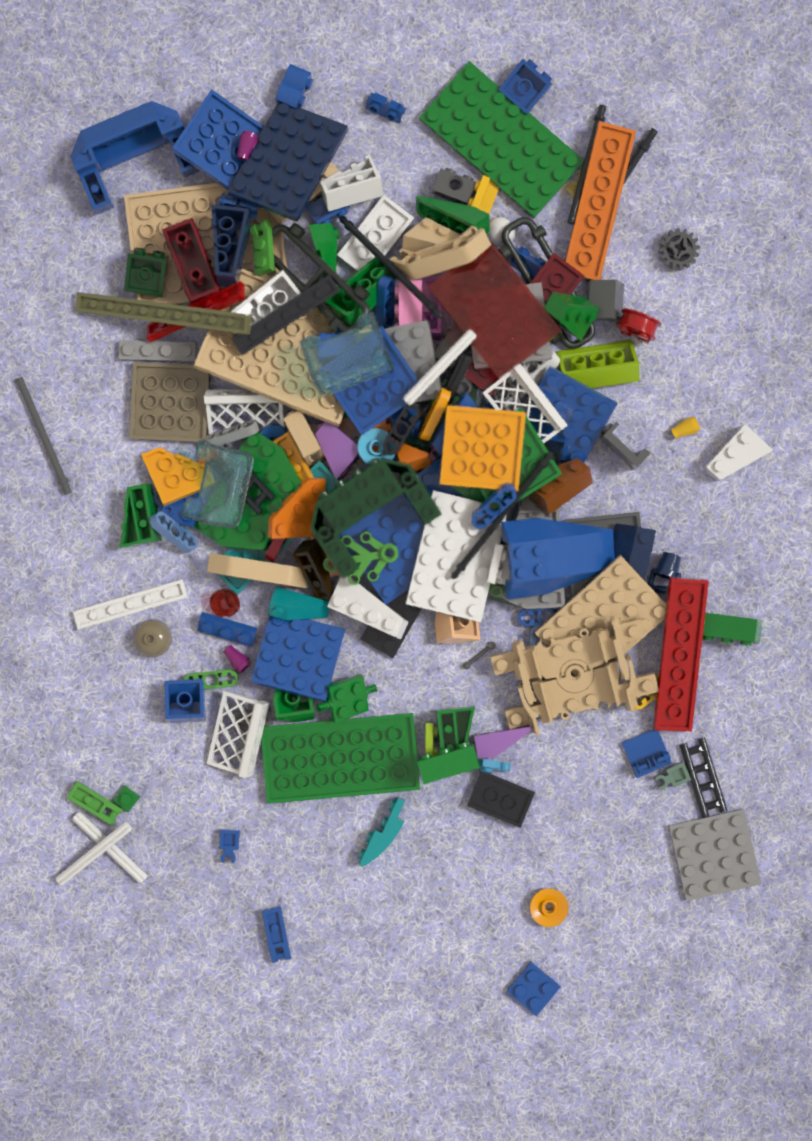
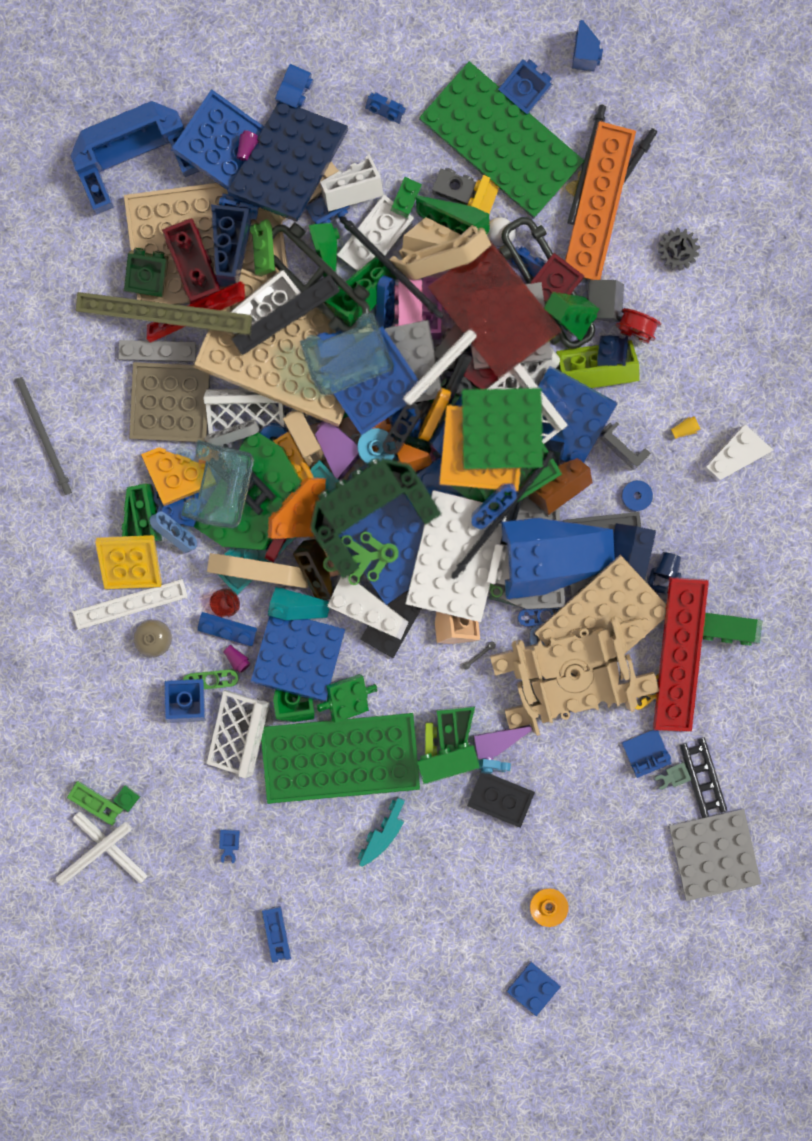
(128, 562): none -> yellow plate
(406, 197): none -> green plate
(502, 428): none -> green plate
(586, 49): none -> blue slope
(612, 350): none -> dark blue plate
(637, 504): none -> blue piece

